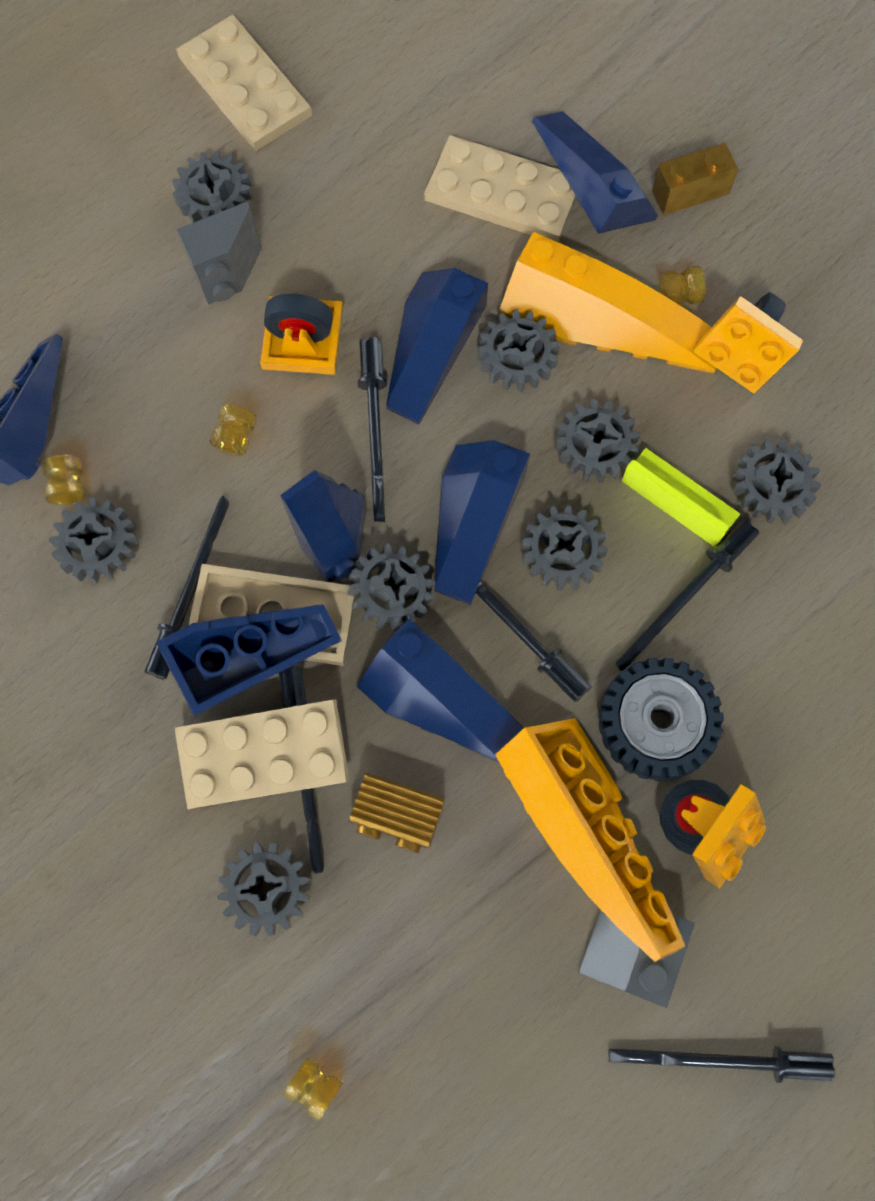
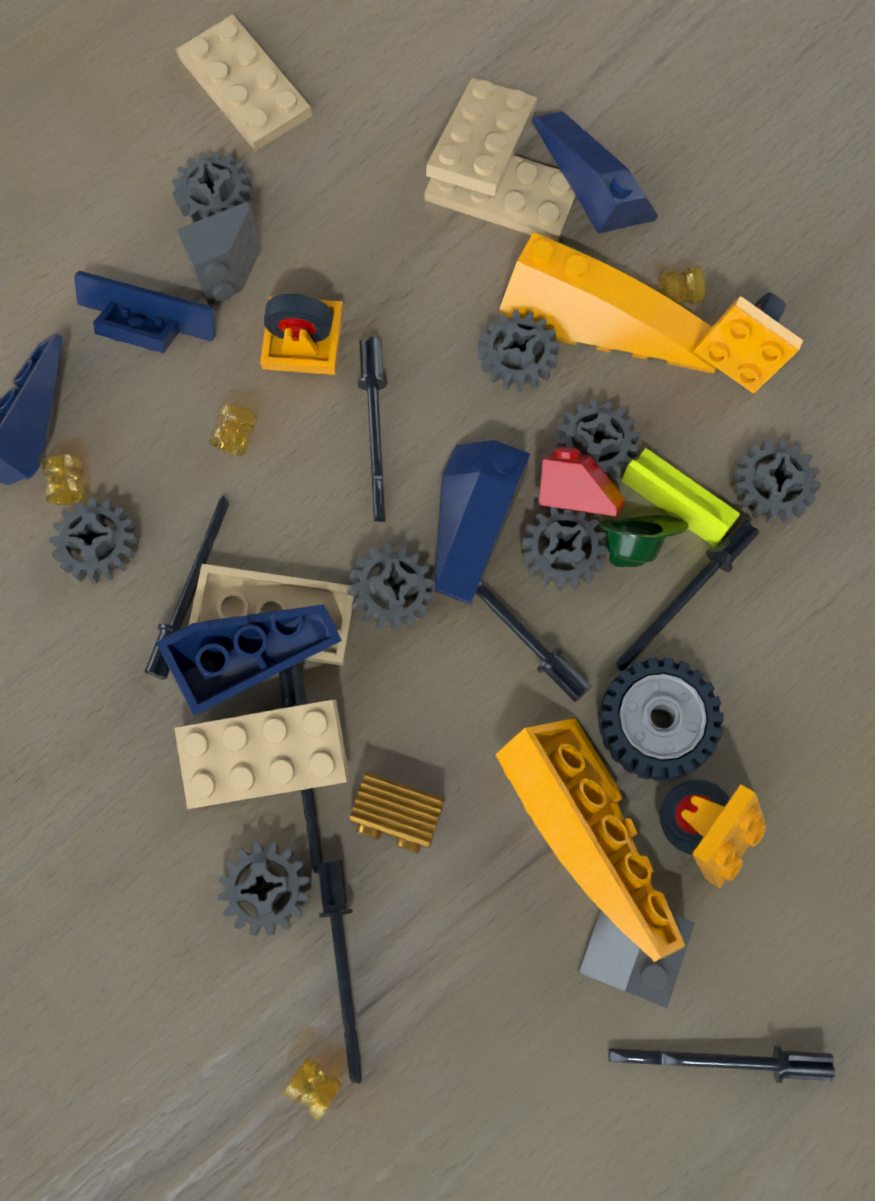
(141, 314): none -> dark blue bracket
(327, 523): dark blue wedge -> none
(335, 906): none -> black piece
(429, 689): dark blue wedge -> none
(431, 336): dark blue wedge -> none
(481, 137): none -> tan plate
(577, 484): none -> slope
(639, 538): none -> dark green piece
(694, 178): pearl gold brick -> none

